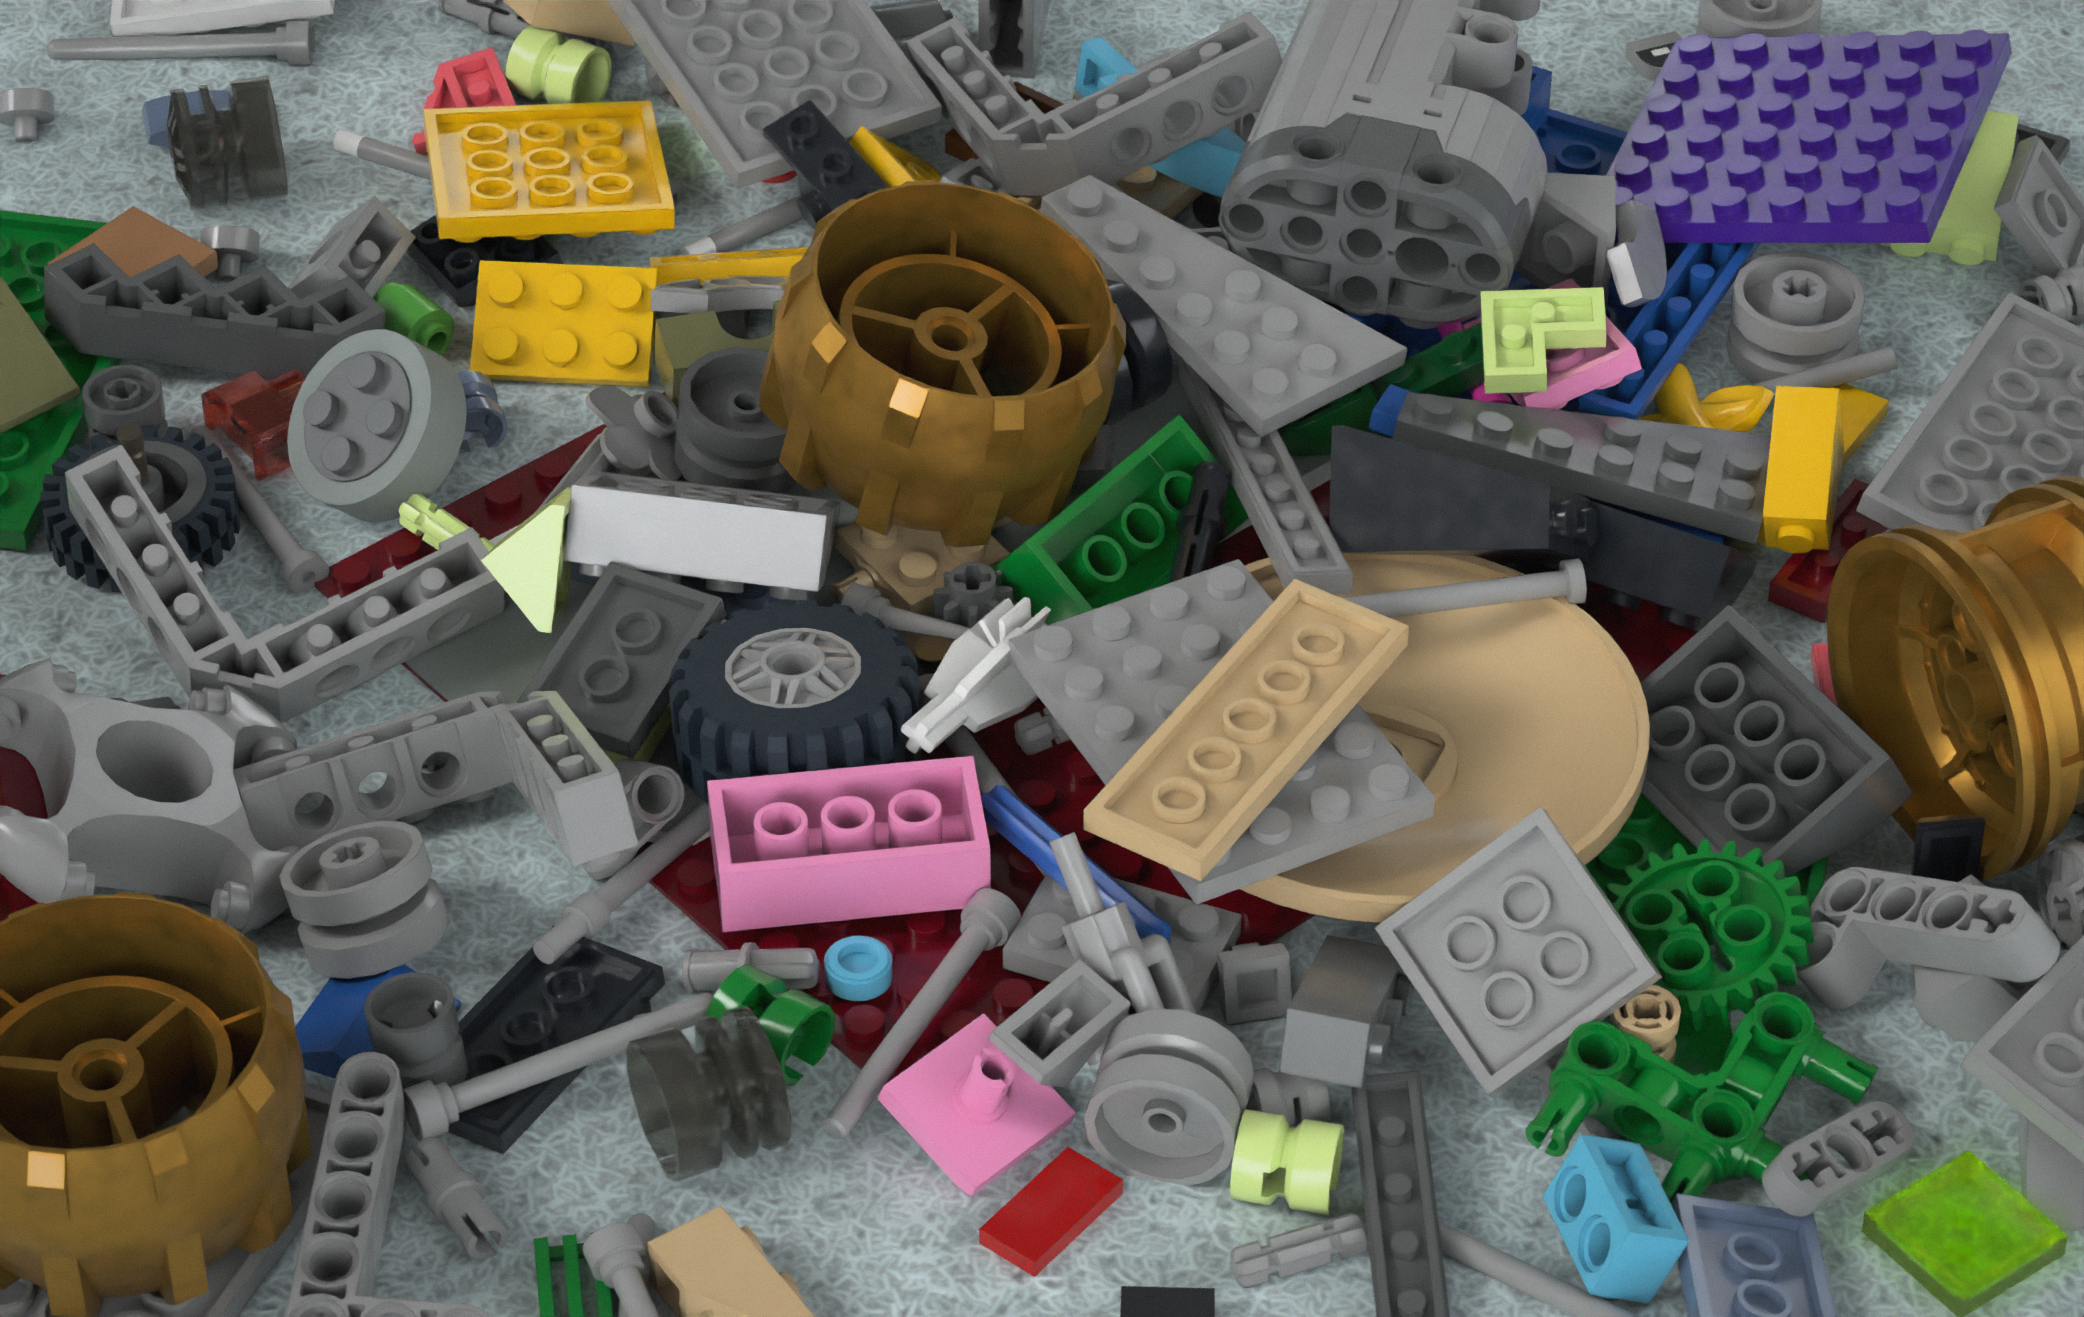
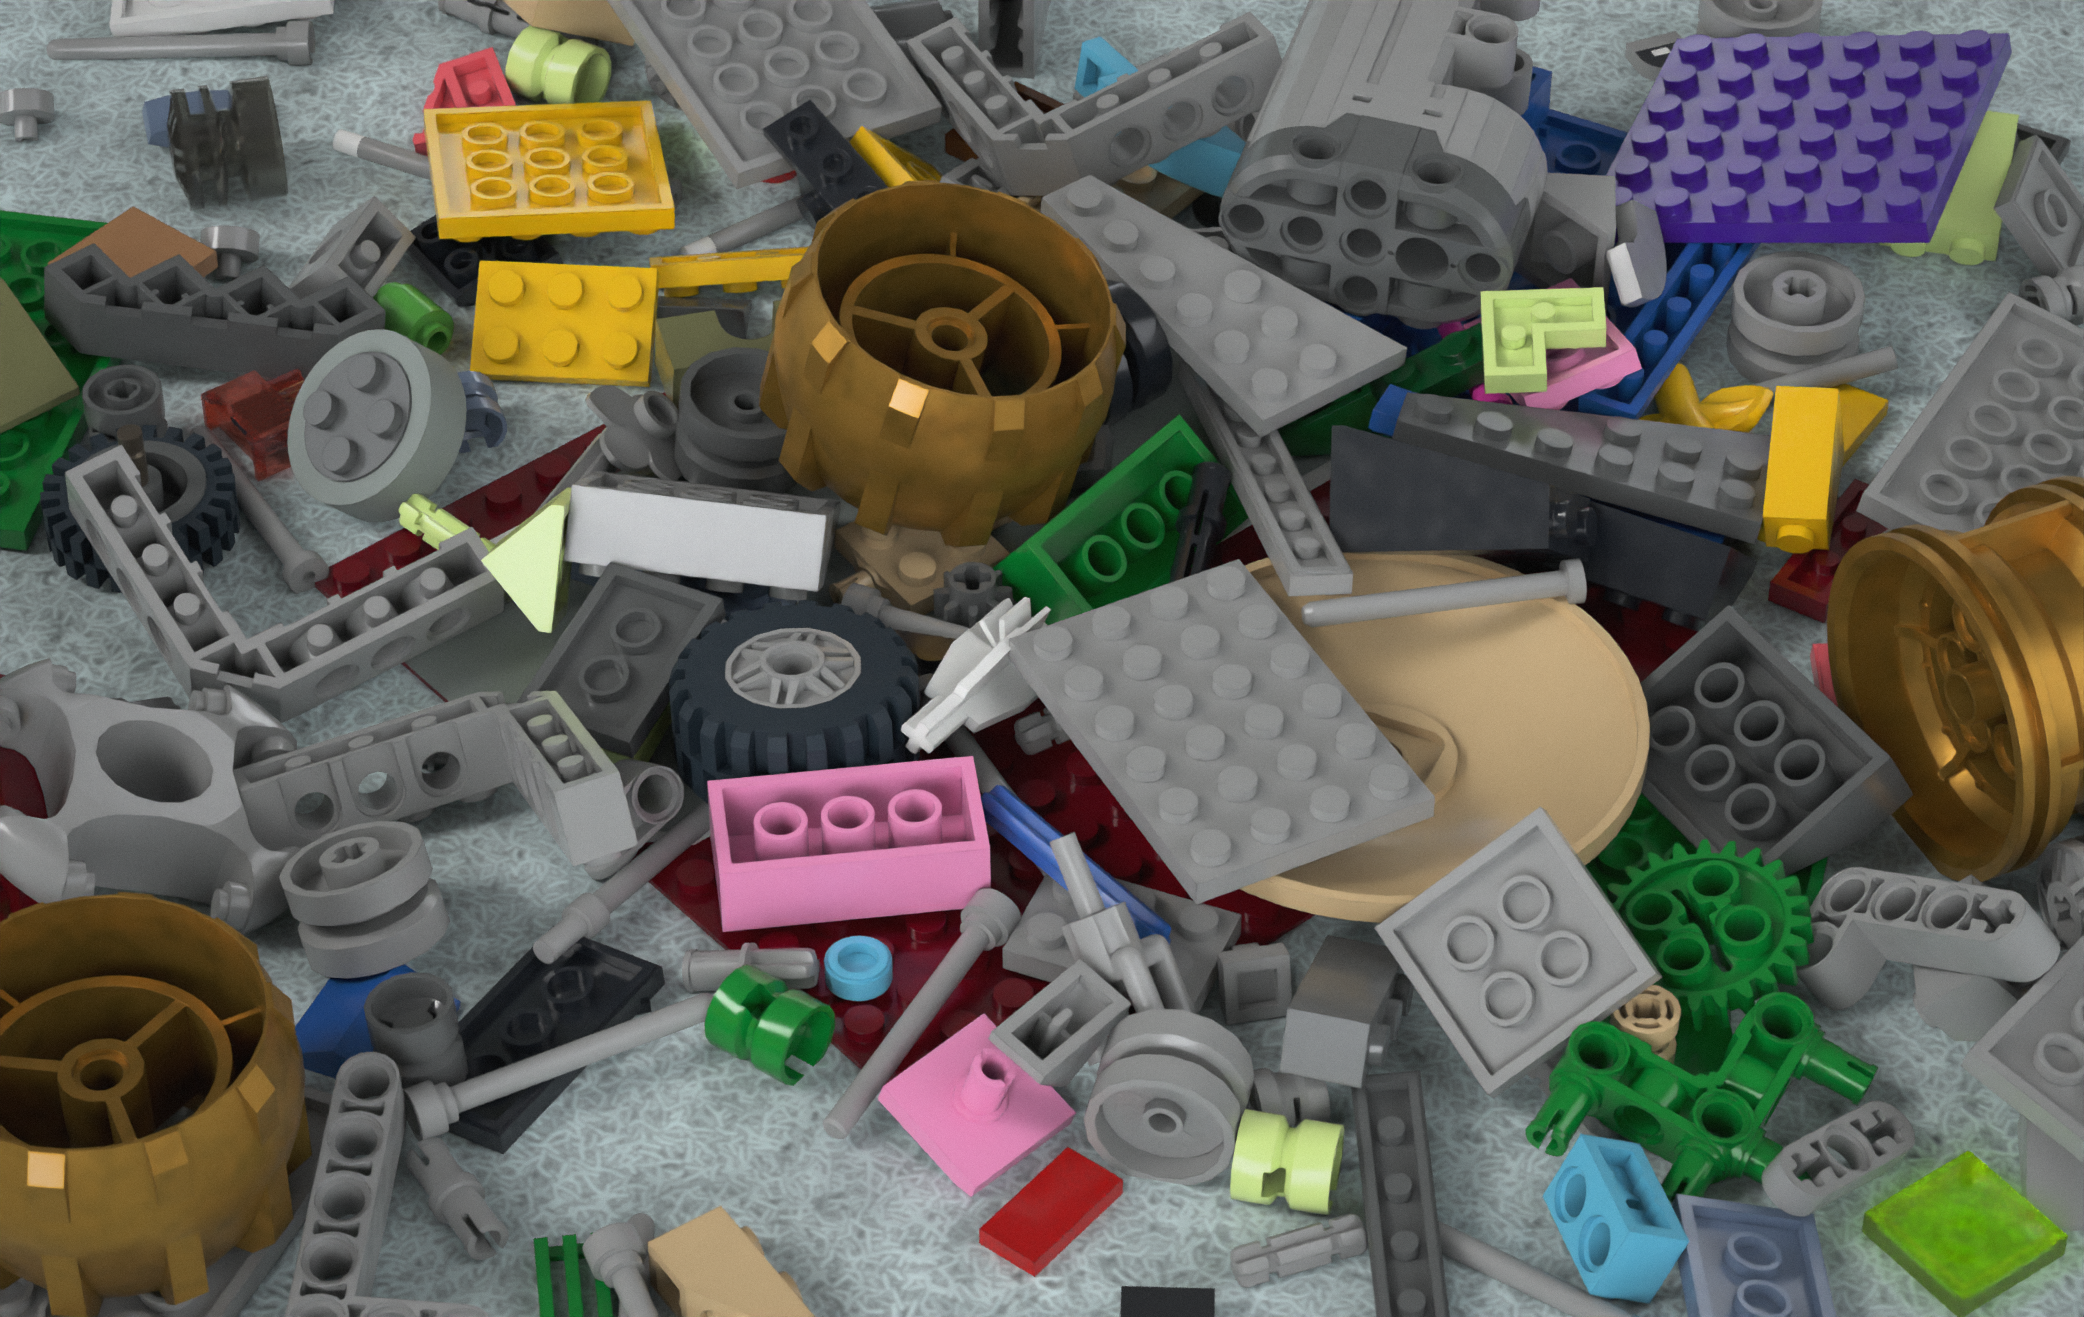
(718, 294): light grey tile -> none
(719, 1090): clear smoke wheel -> none
(1246, 729): tan plate -> none
(1948, 847): black tile -> none

